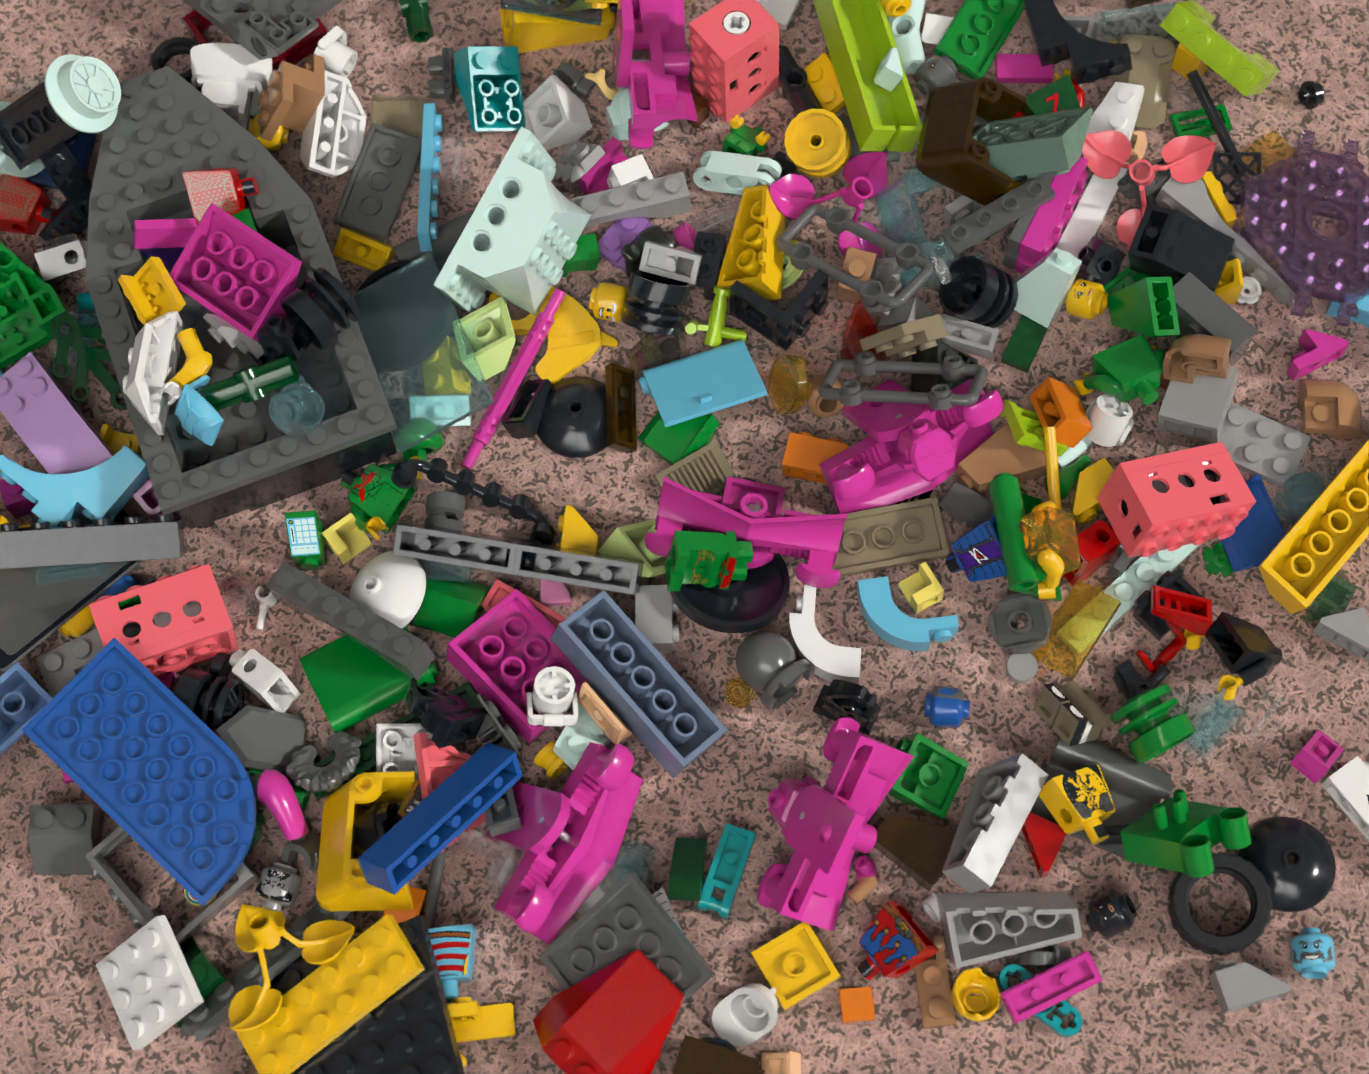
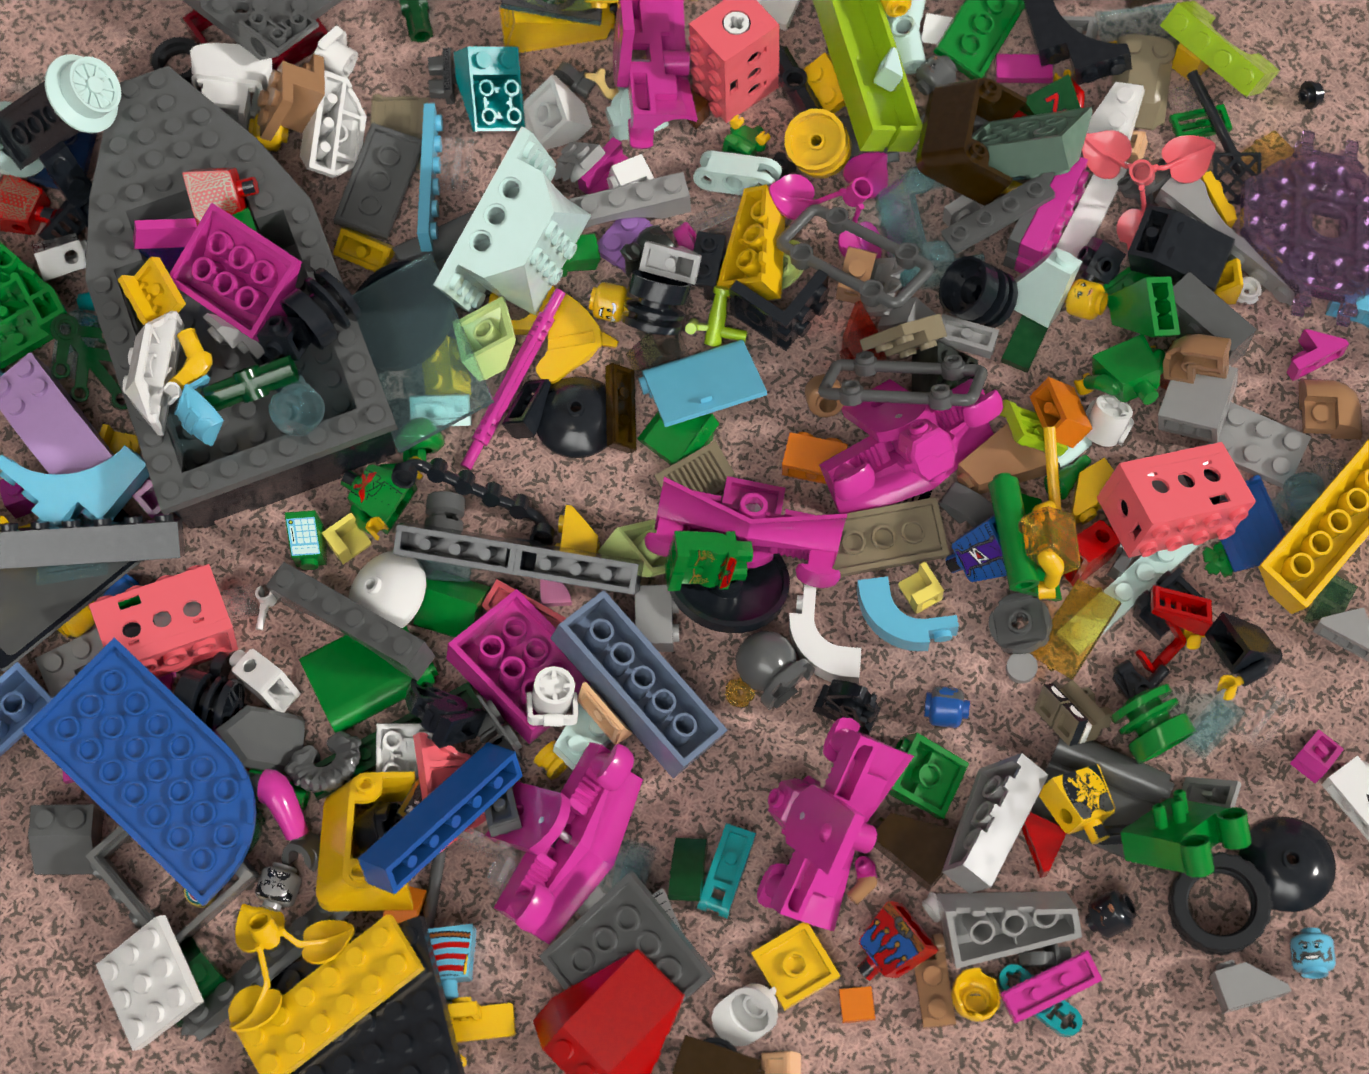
(788, 384): clear yellow tile -> none
(941, 269): clear tile -> none
(1212, 791): none -> light grey slope

